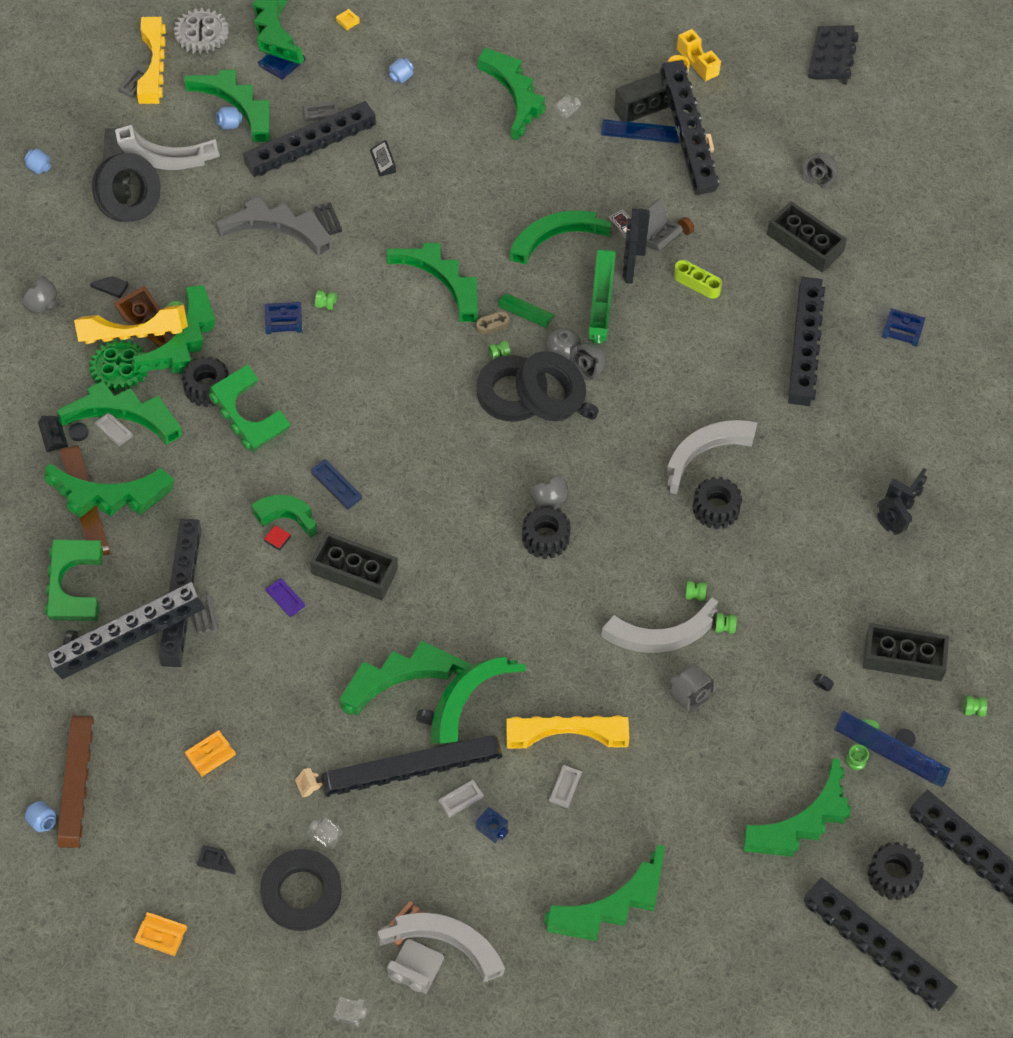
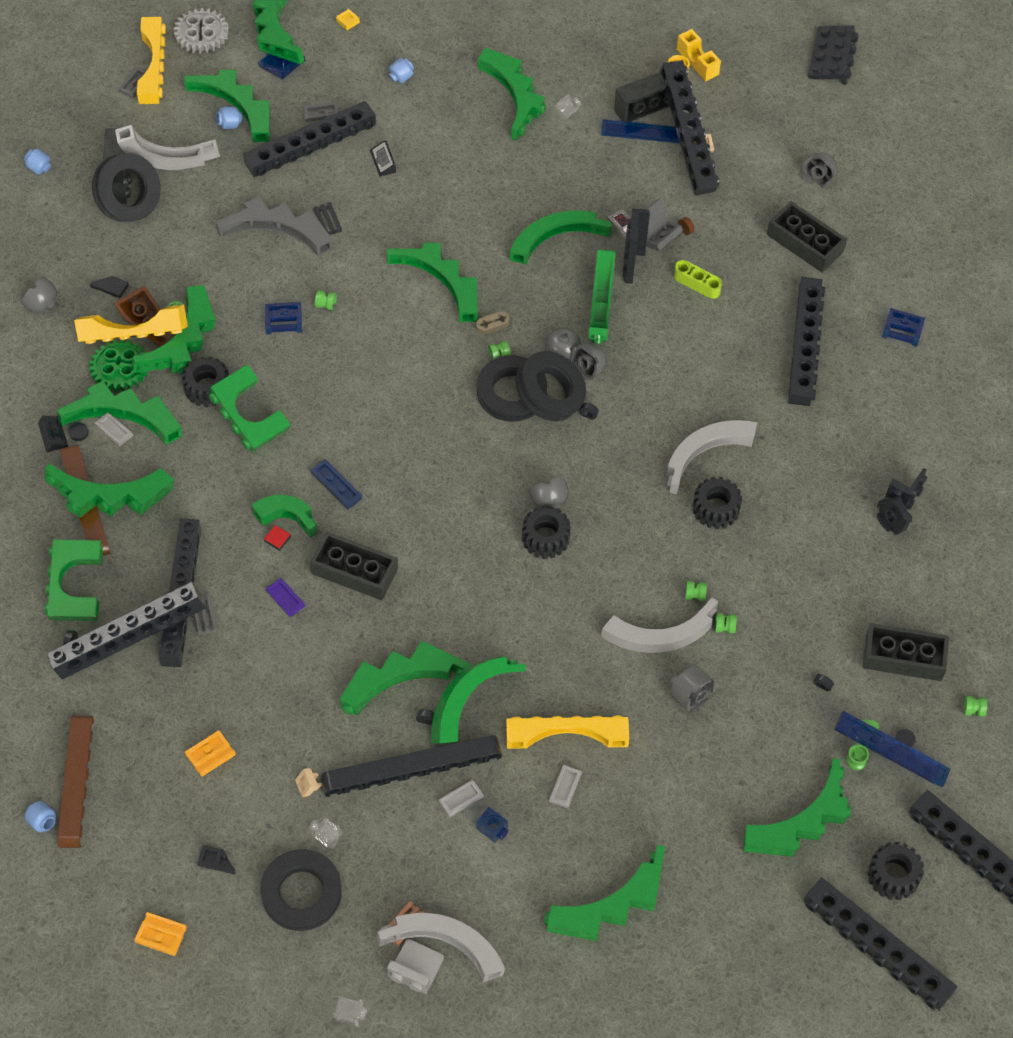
(526, 310): green slope -> none

